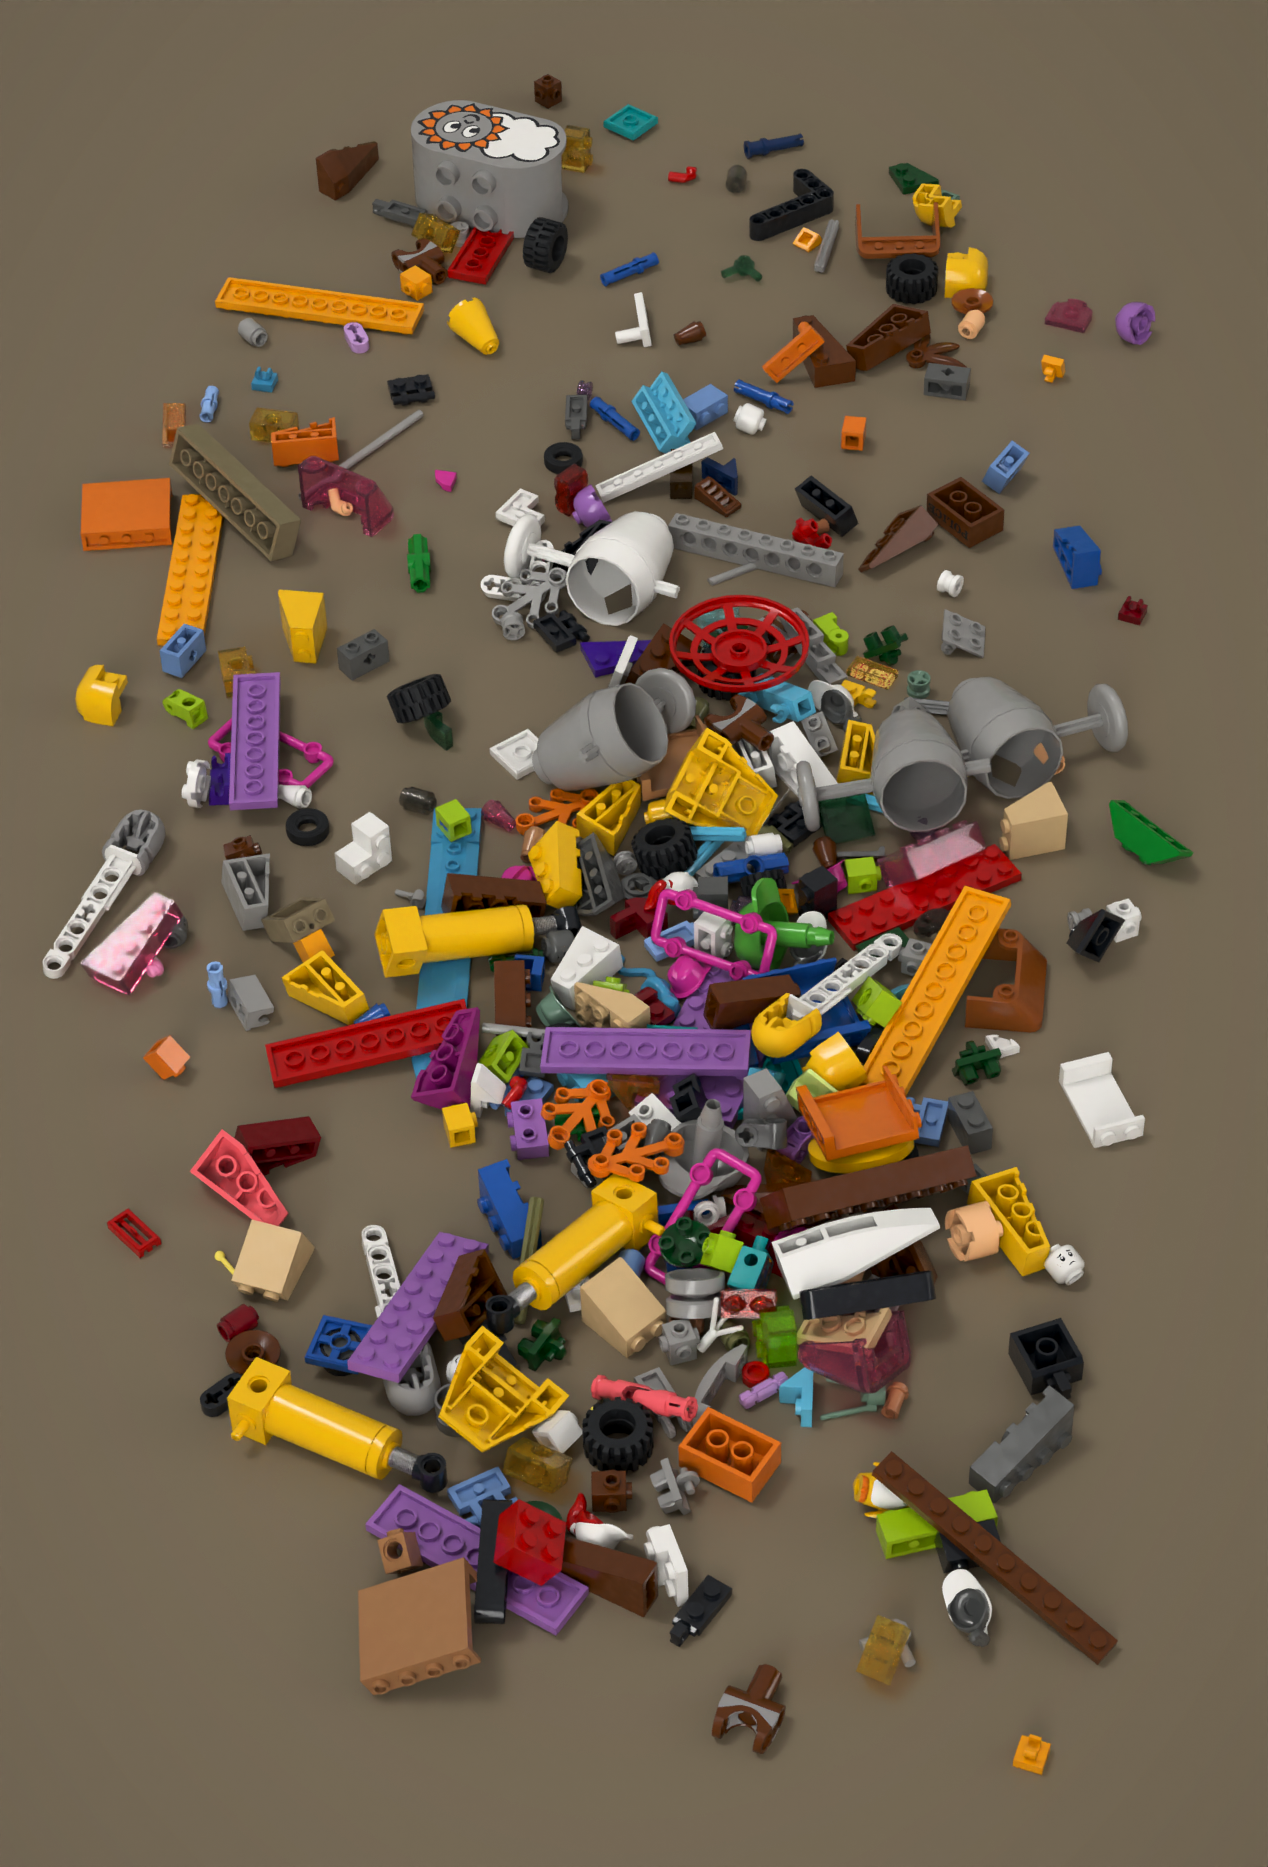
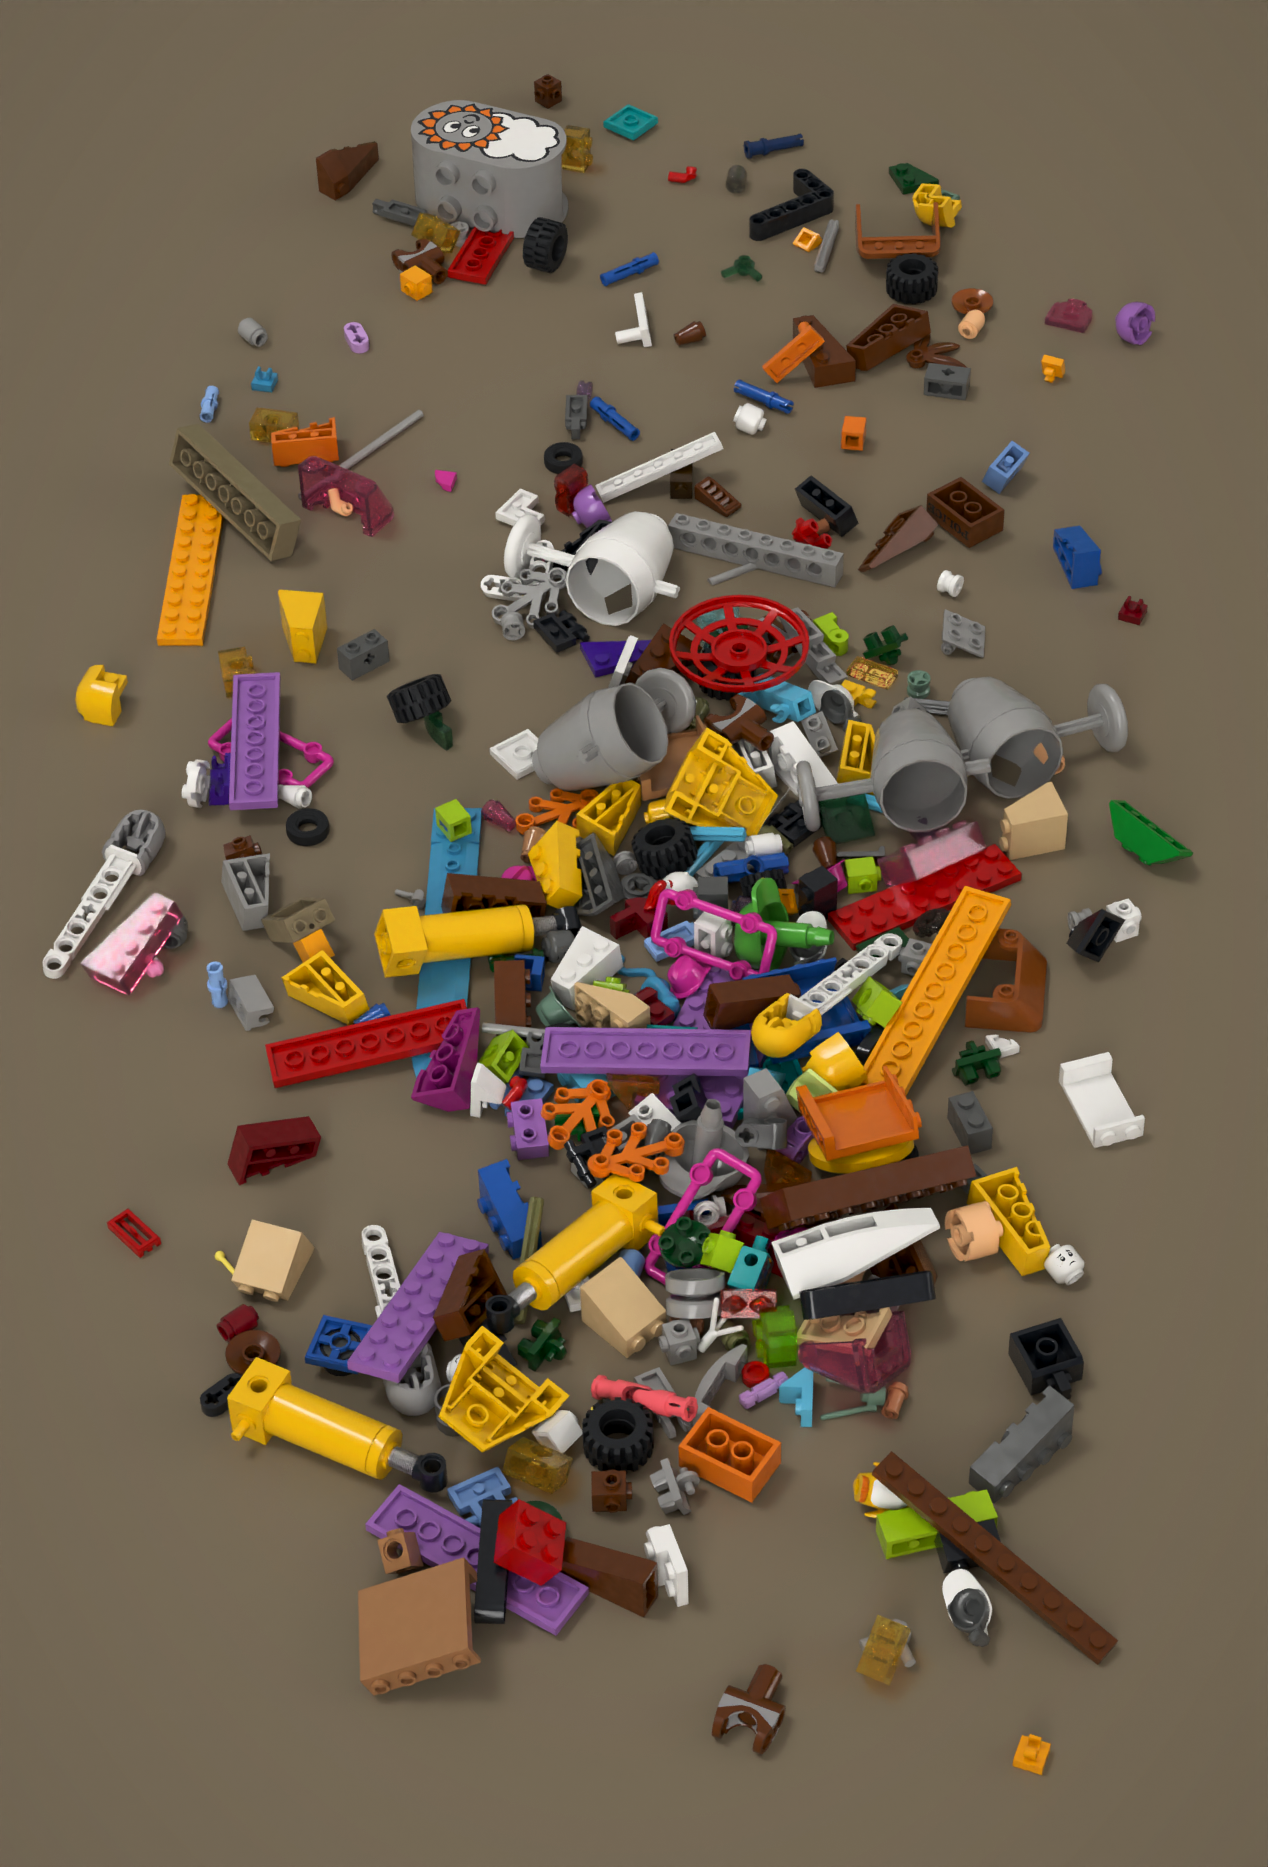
(126, 514): orange panel -> none
(167, 1058): orange brick -> none
(173, 417): clear orange slope -> none
(182, 650): medium blue brick -> none
(186, 707): lime leg -> none
(236, 1177): coral wedge -> none
(319, 305): light orange plate -> none
(367, 851): white brick -> none
(411, 390): black plate -> none
(418, 800): clear smoke brick -> none
(419, 563): green piece -> none
(459, 1124): yellow brick -> none
(474, 325): yellow cone -> none
(590, 1528): white hair -> none
(664, 413): medium azure brick -> none
(699, 1609): black hinge -> none
(707, 405): medium blue brick -> none
(725, 474): dark blue slope -> none
(933, 1118): medium blue plate -> none
(965, 271): yellow brick -> none

